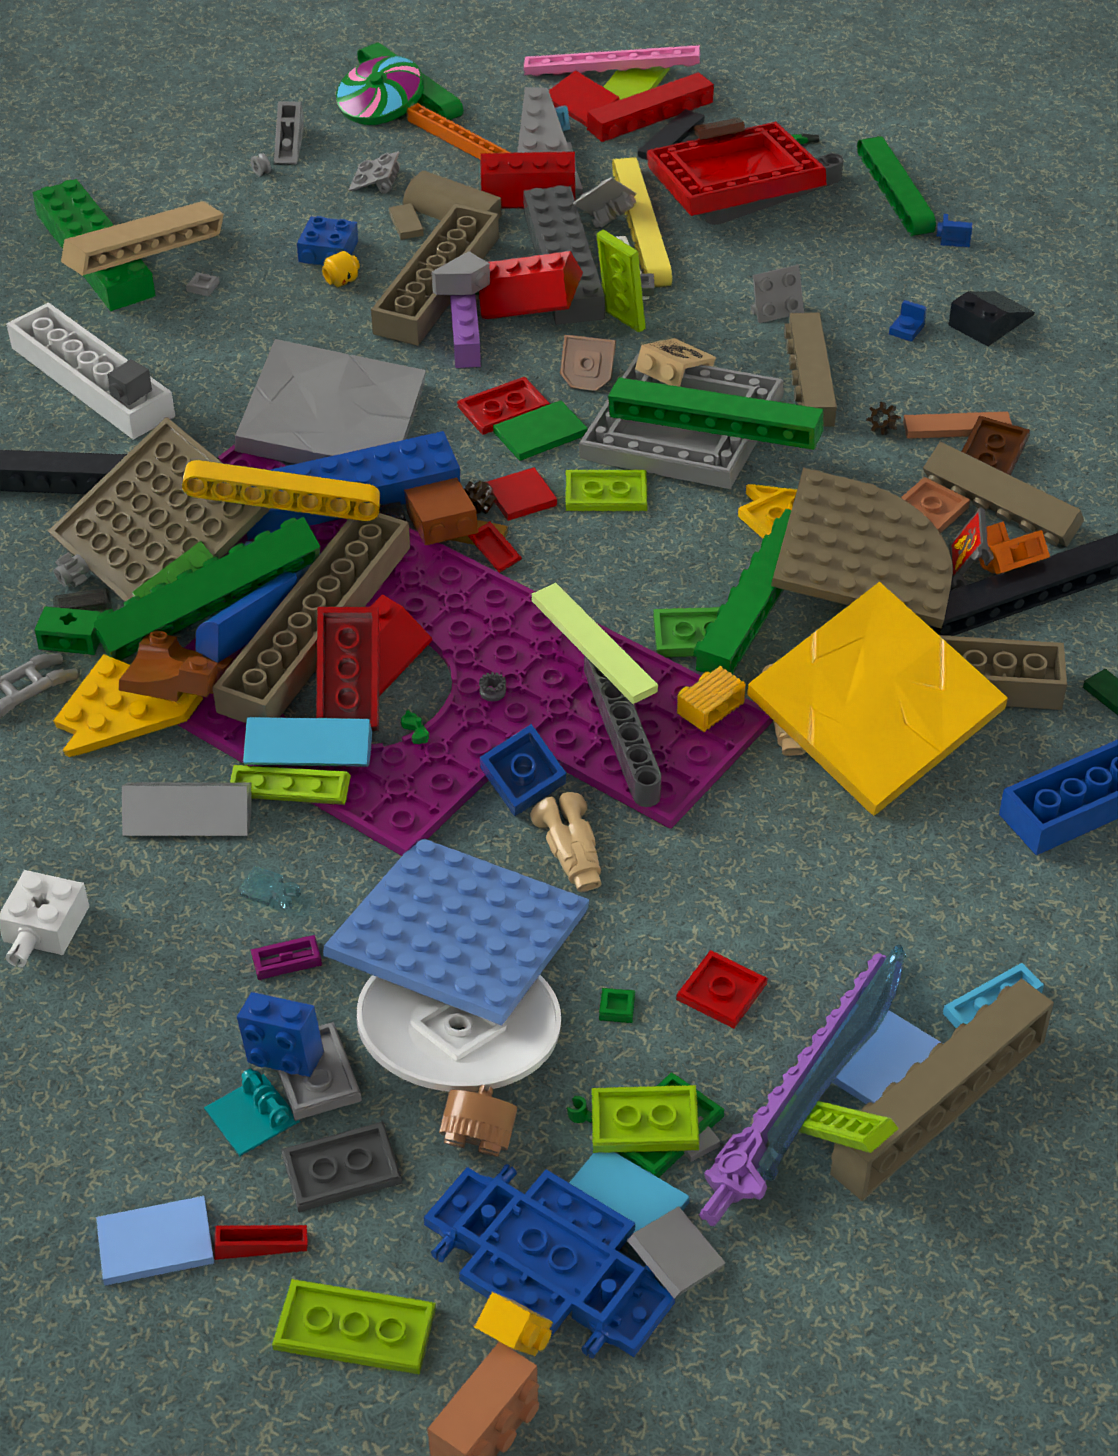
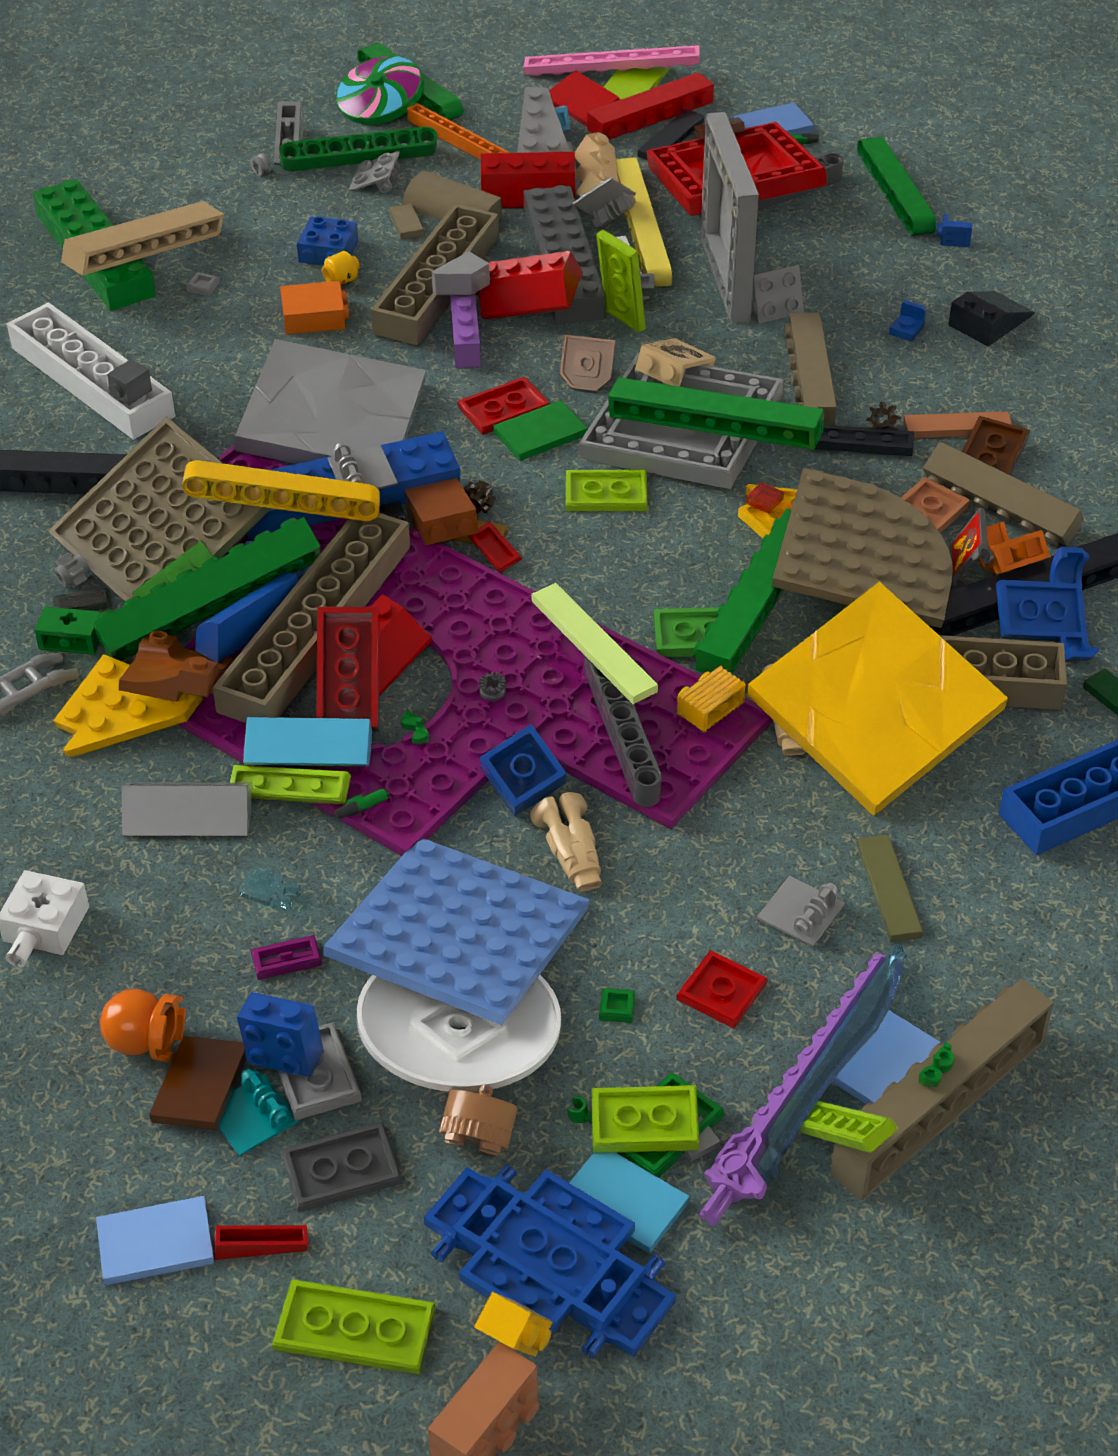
(141, 1023): none -> orange tile
(199, 1083): none -> reddish brown tile
(314, 307): none -> orange brick
(347, 144): none -> green beam
(360, 803): none -> piece
(362, 466): none -> light grey hinge
(522, 494): red tile -> none
(596, 162): none -> tan brick
(676, 1252): light grey tile -> none
(728, 217): none -> light grey tile
(764, 497): none -> clear red tile
(786, 115): none -> medium blue tile
(802, 910): none -> light grey hinge
(866, 440): none -> black plate
(889, 888): none -> olive tile
(942, 1062): none -> green piece
(965, 1007): medium azure plate -> none
(1049, 608): none -> blue piece

